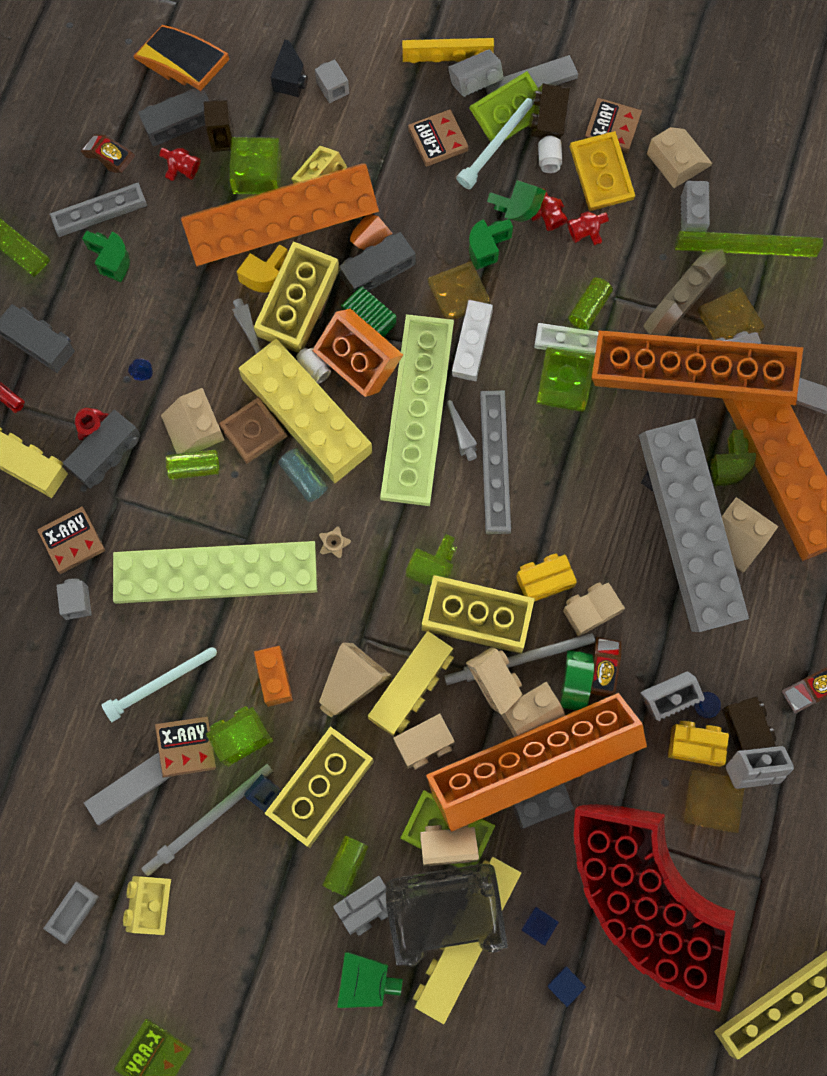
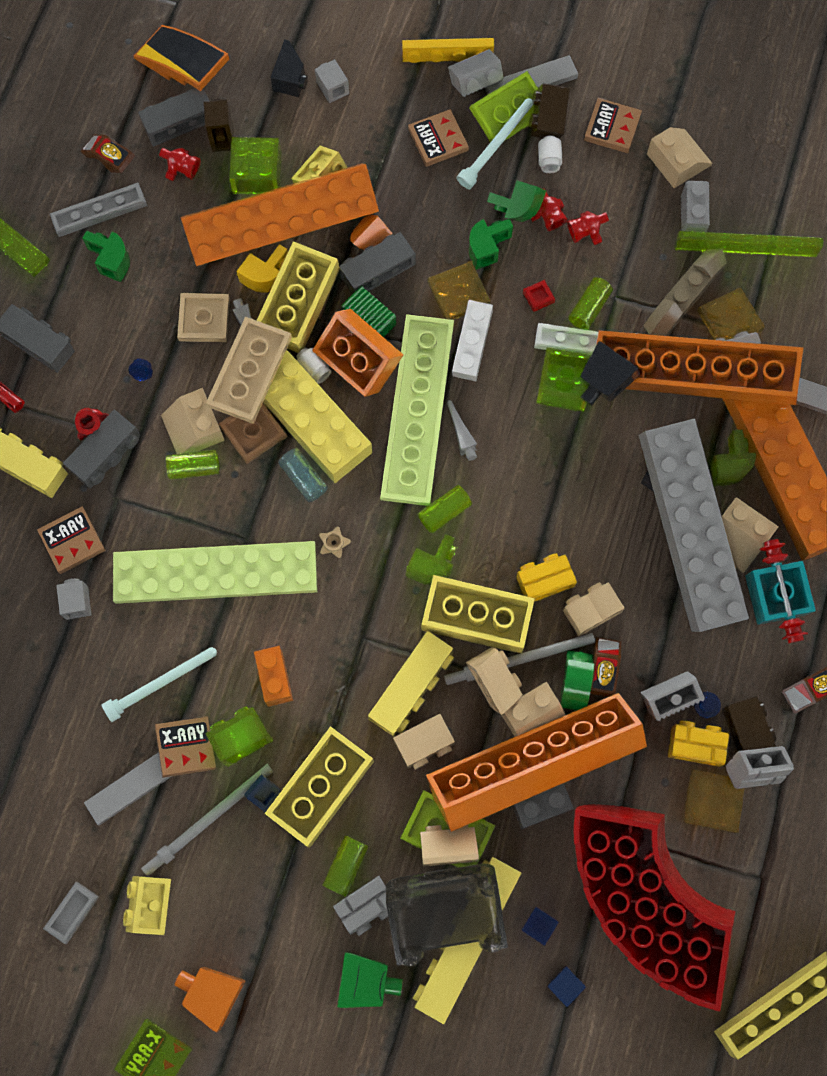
(203, 317): none -> tan plate
(209, 995): none -> orange torso
(249, 370): none -> tan plate
(350, 679): tan slope -> none
(444, 509): none -> clear neon green pin
(495, 462): light grey tile -> none
(538, 295): none -> red tile
(602, 171): yellow plate -> none
(606, 374): none -> black torso
(780, 592): none -> teal brick

